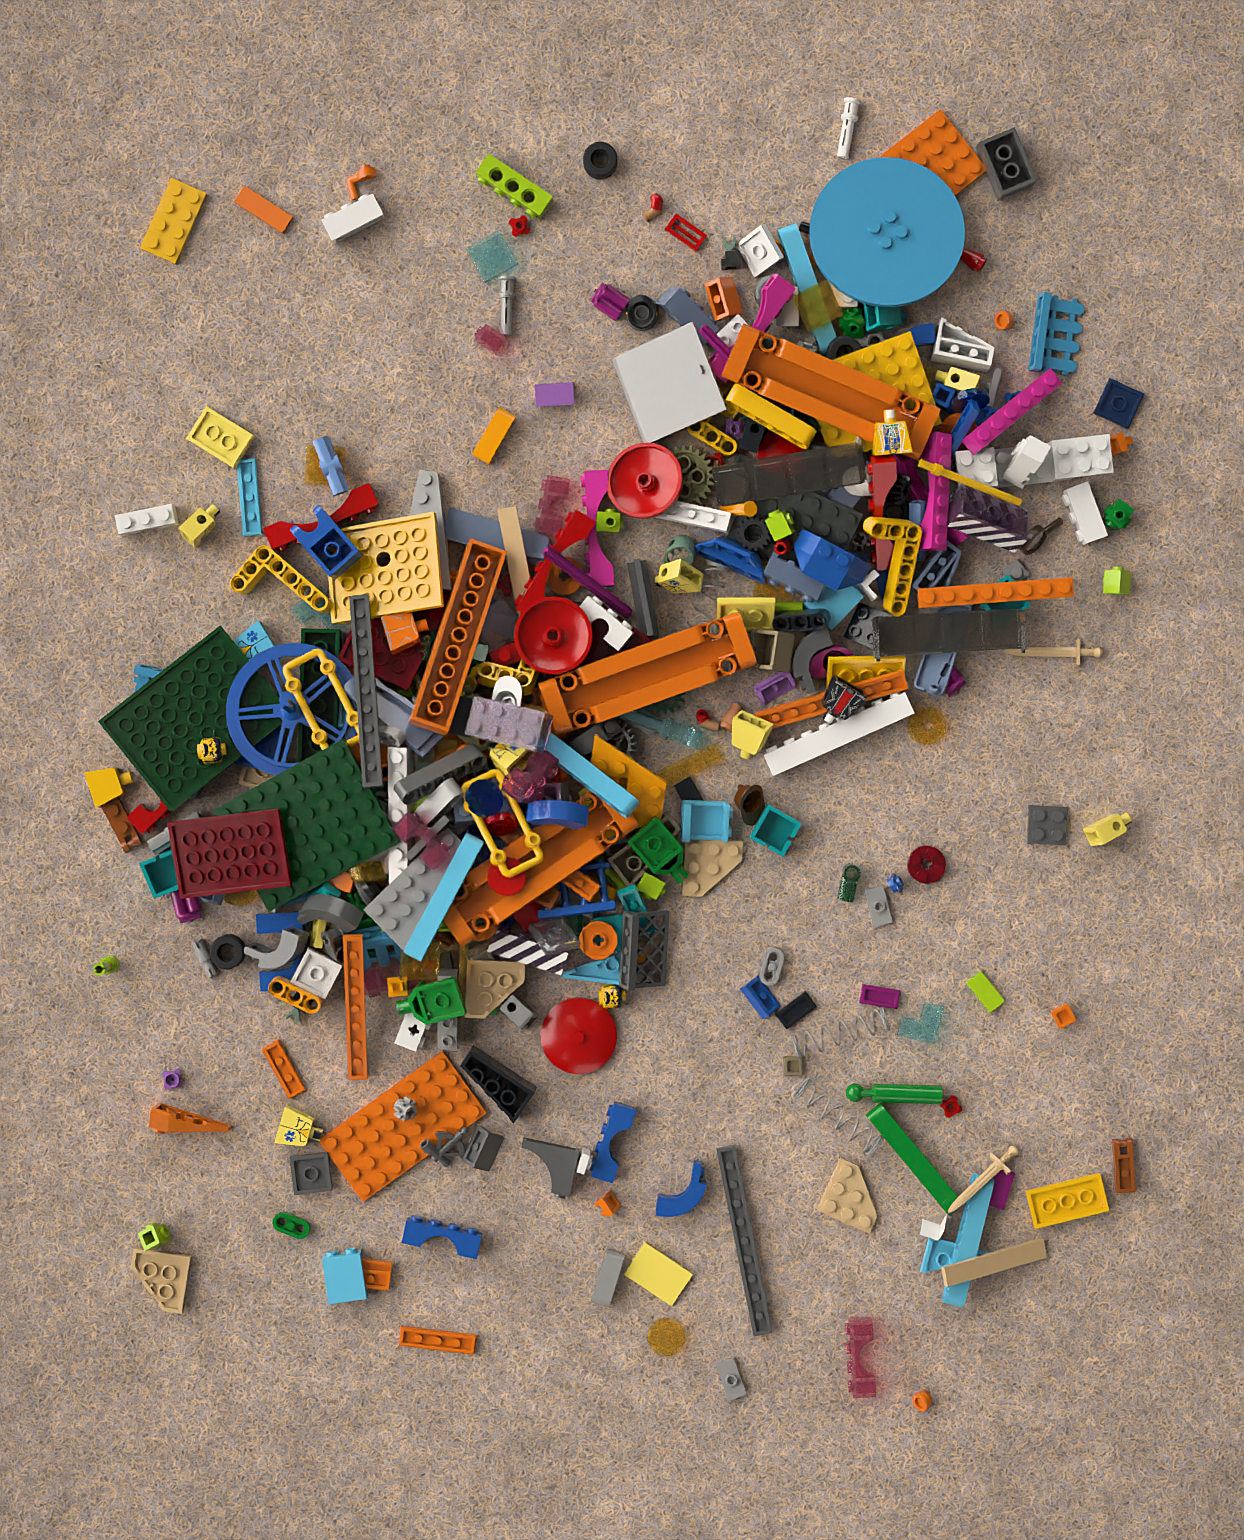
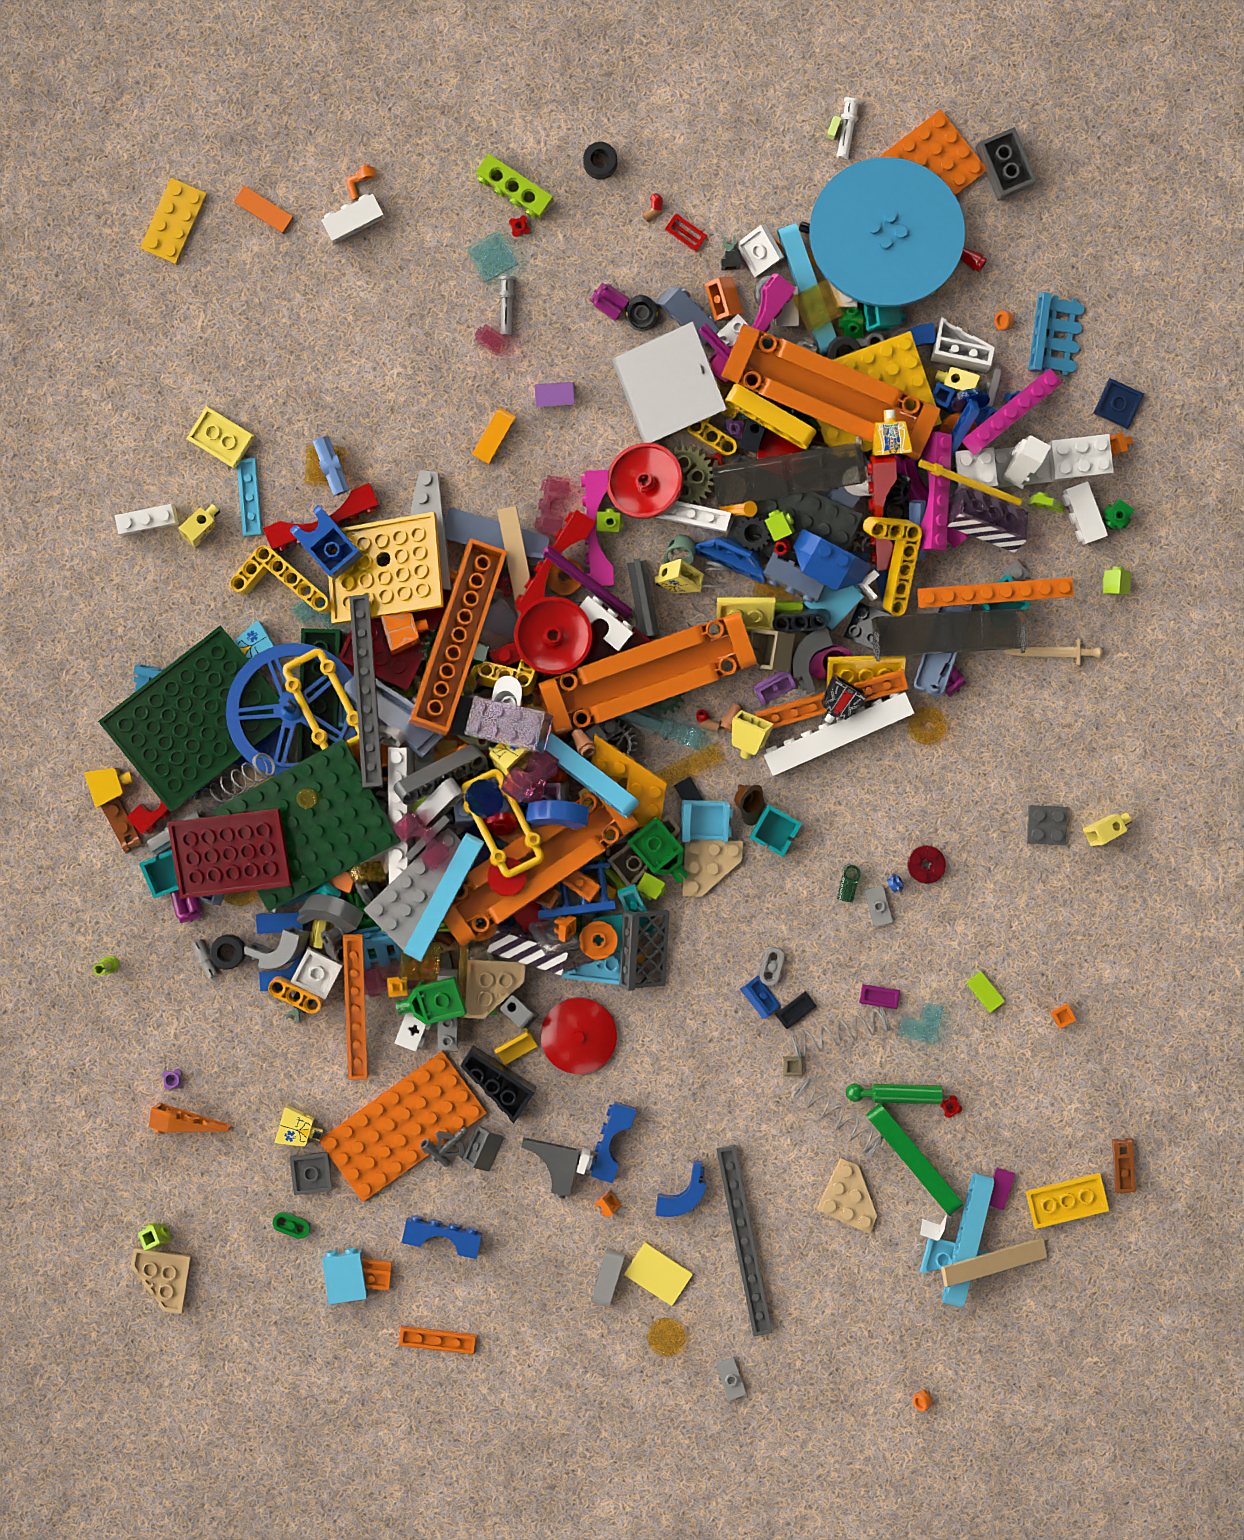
(211, 750): head -> none
(233, 795): none -> light grey piece
(284, 1069): orange tile -> none
(306, 798): none -> clear yellow tile
(405, 1109): light grey gear -> none
(516, 1047): none -> yellow panel
(566, 927): none -> orange tile
(584, 744): none -> nougat cone
(611, 996): head -> none
(833, 127): none -> yellowish green tile
(860, 1333): clear pink arch -> none
(937, 569): sand blue wedge -> none
(985, 1177): tan sword -> none
(1037, 536): dark brown piece -> none
(1042, 501): none -> lime wing

